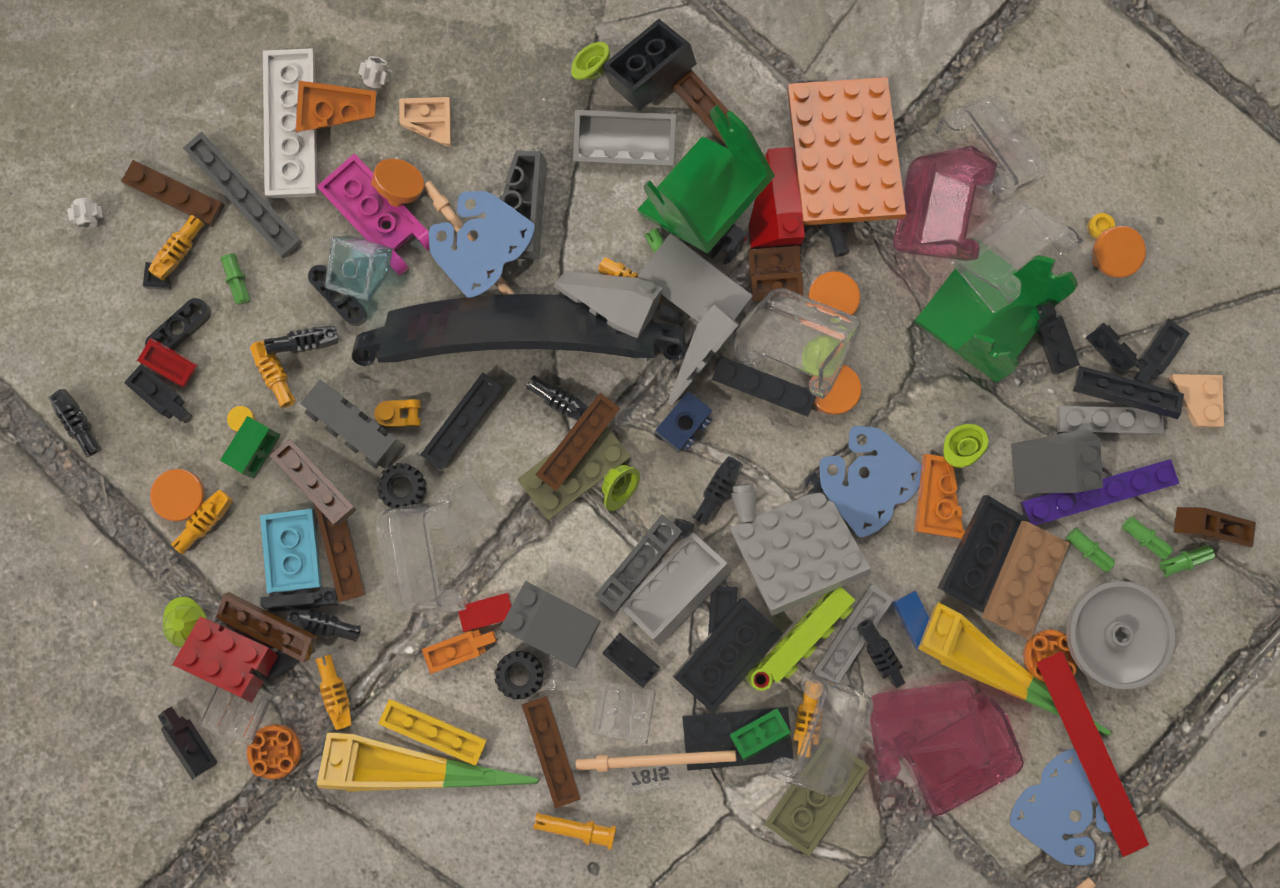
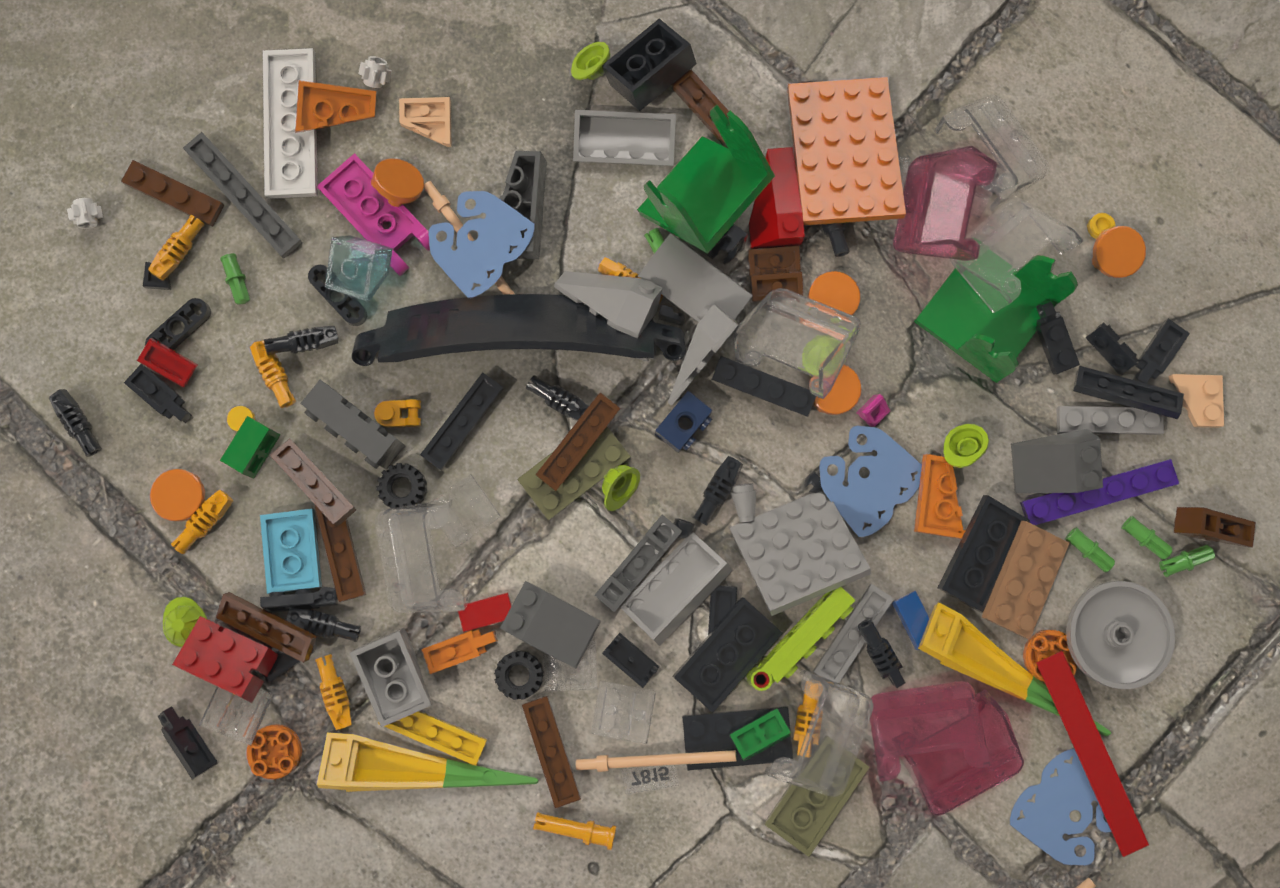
(391, 677): none -> light grey slope
(874, 410): none -> dark pink slope

